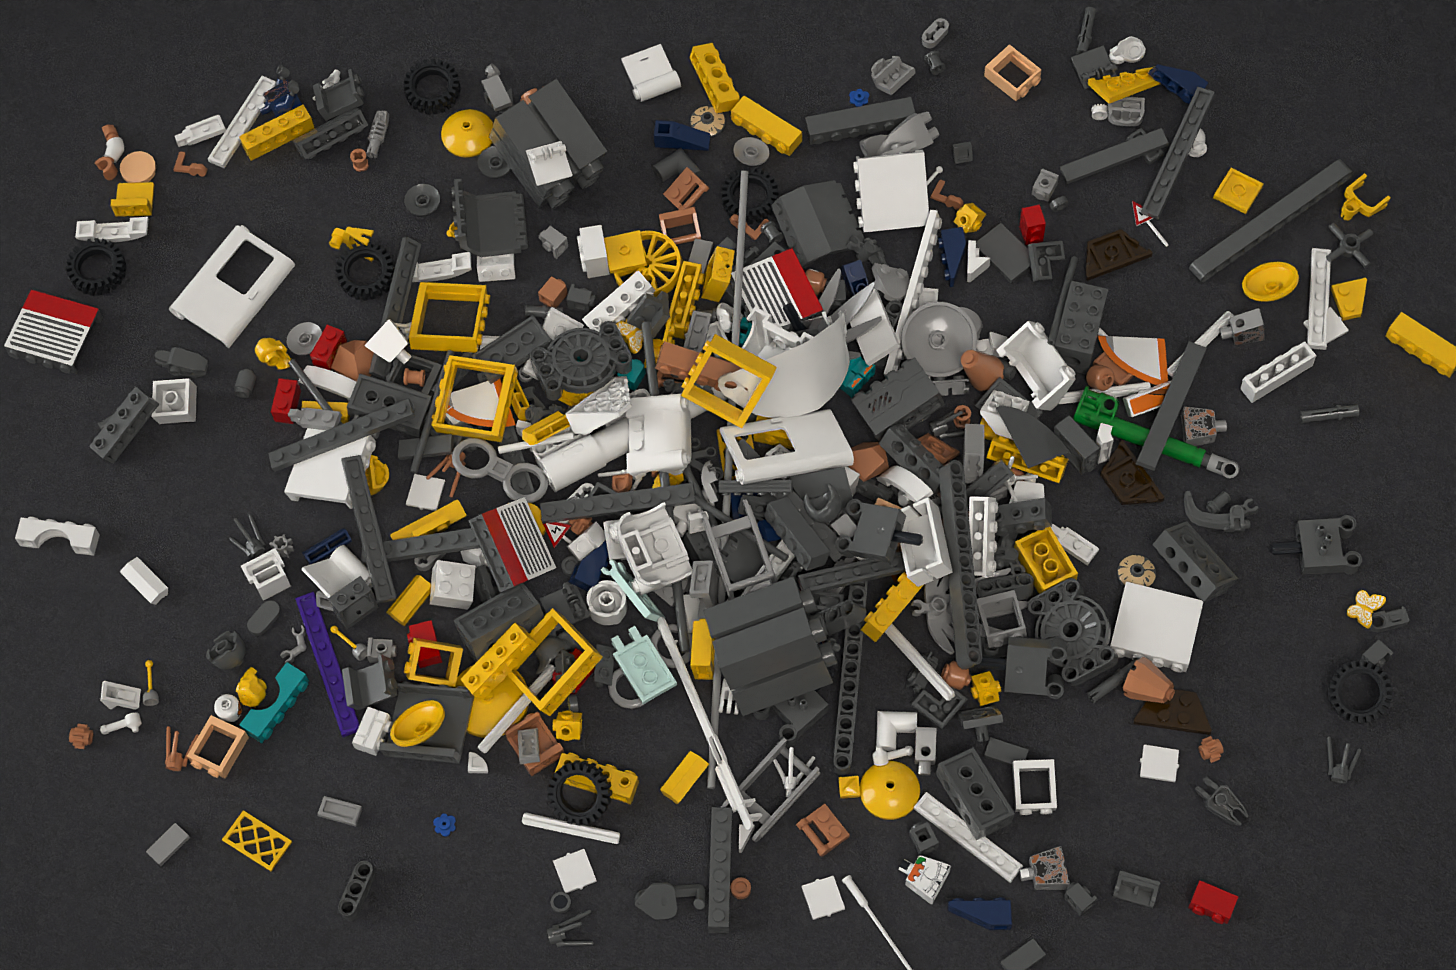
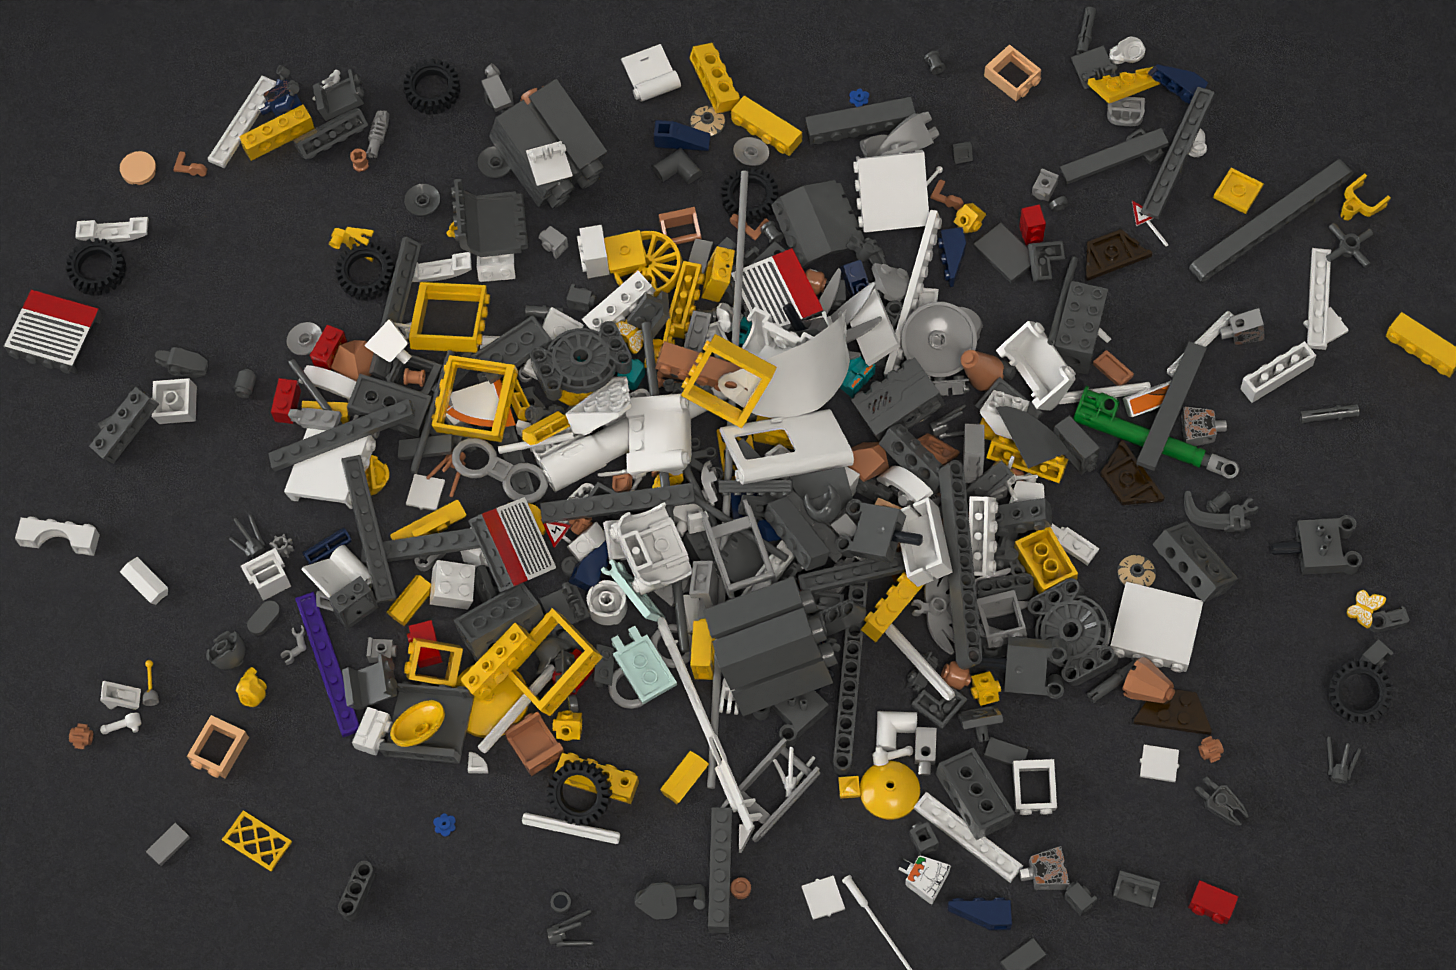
(114, 150): piece -> none
(133, 199): yellow bracket -> none
(173, 759): nougat plant -> none
(201, 131): white hinge -> none
(217, 305): white piece -> none
(228, 708): white head -> none
(261, 722): teal arch -> none
(272, 353): yellow head -> none
(340, 811): light grey tile -> none
(358, 650): hinge -> none
(470, 140): yellow dish -> none
(528, 746): light grey plate -> none
(553, 292): nougat brick -> none
(574, 871): white piece -> none
(683, 187): nougat plate -> none
(827, 825): nougat plate -> none
(891, 74): light grey slope -> none
(937, 35): light grey beam -> none
(966, 416): nougat bush -> none
(975, 264): white slope -> none
(991, 344): white slope -> none
(1099, 112): white bush -> none
(1100, 377): nougat head -> none
(1104, 442): white piece -> none
(1138, 356): white sticker -> none
(1270, 281): yellow dish -> none
(1349, 298): yellow wing -> none

